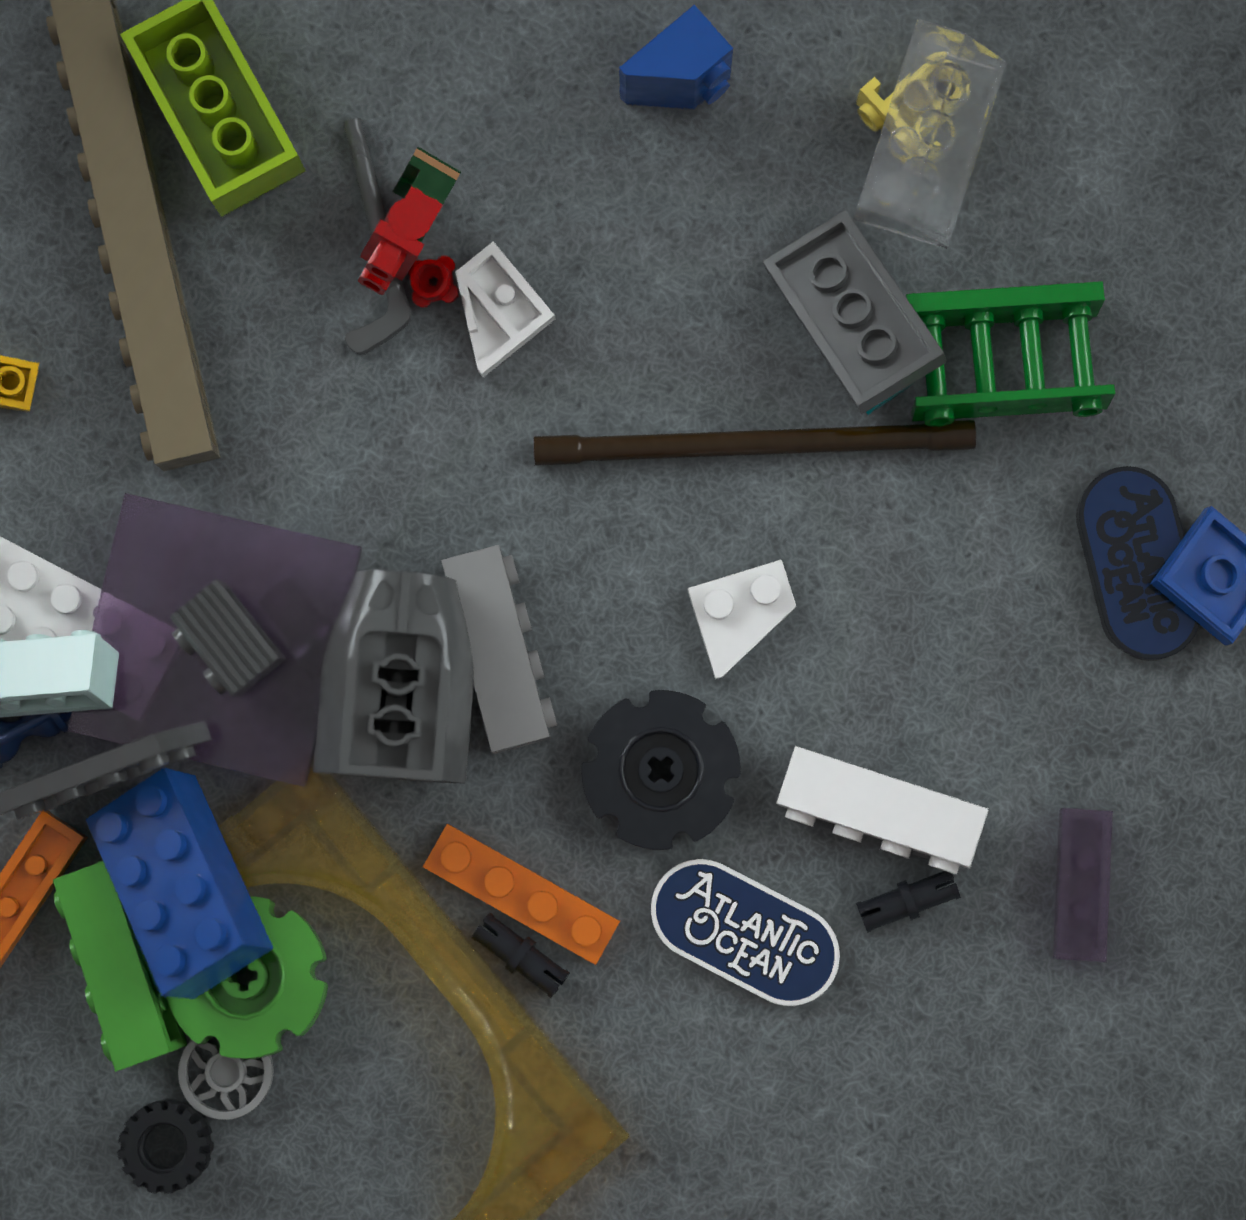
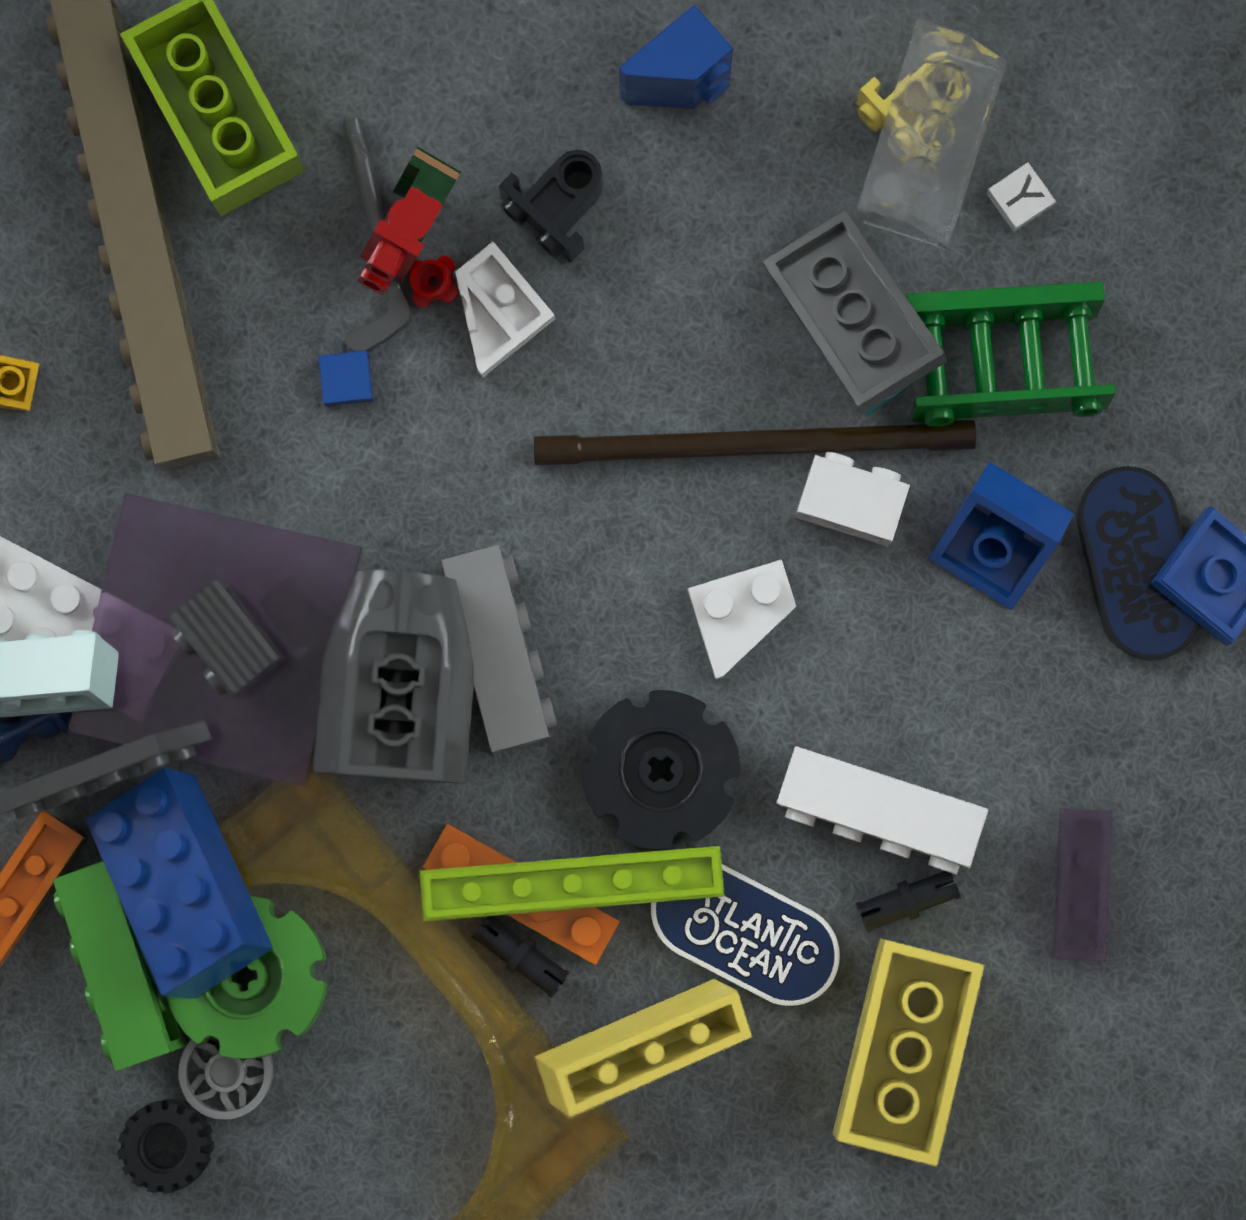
(345, 378): none -> blue tile
(553, 205): none -> black pin
(571, 883): none -> lime tile
(642, 1047): none -> light yellow brick
(853, 499): none -> white brick
(908, 1052): none -> light yellow brick
(1001, 536): none -> blue slope
(1020, 197): none -> white tile

